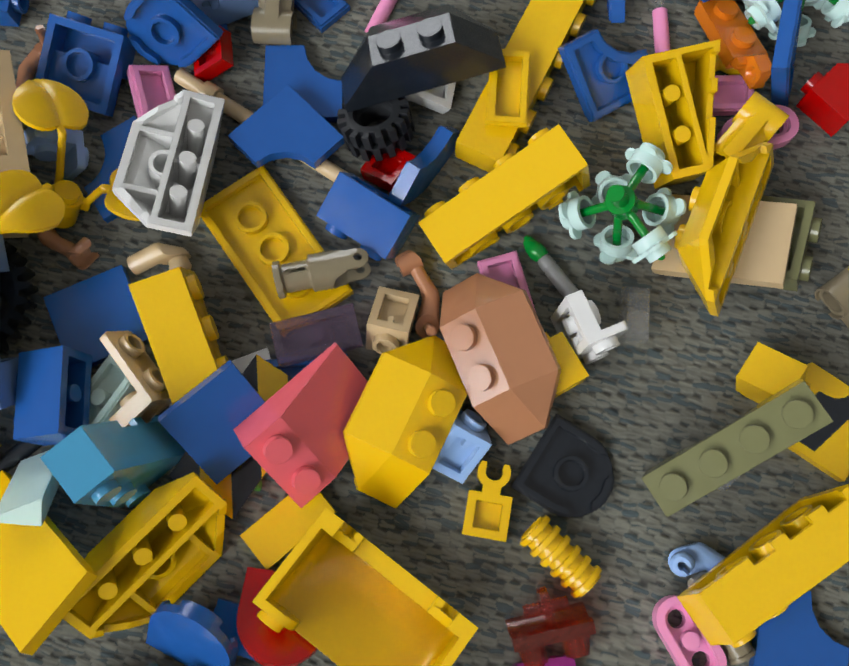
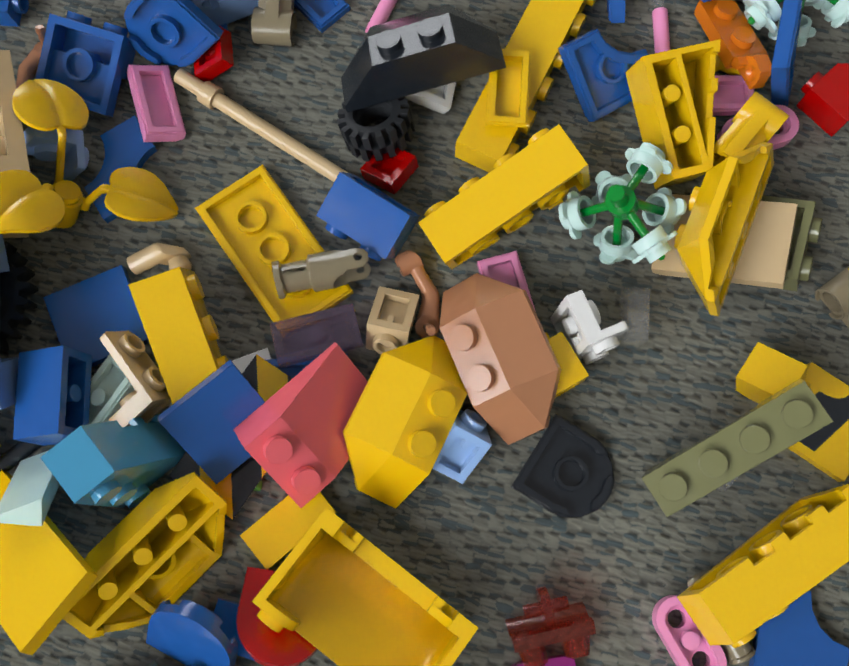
(77, 254): nougat piece -> none
(170, 162): white wedge -> none
(286, 129): blue tile -> none
(290, 66): blue tile -> none
(421, 170): blue tile -> none
(488, 511): yellow plate -> none
(554, 273): light grey piece -> none
(561, 556): yellow piece -> none
(693, 559): light blue arm -> none

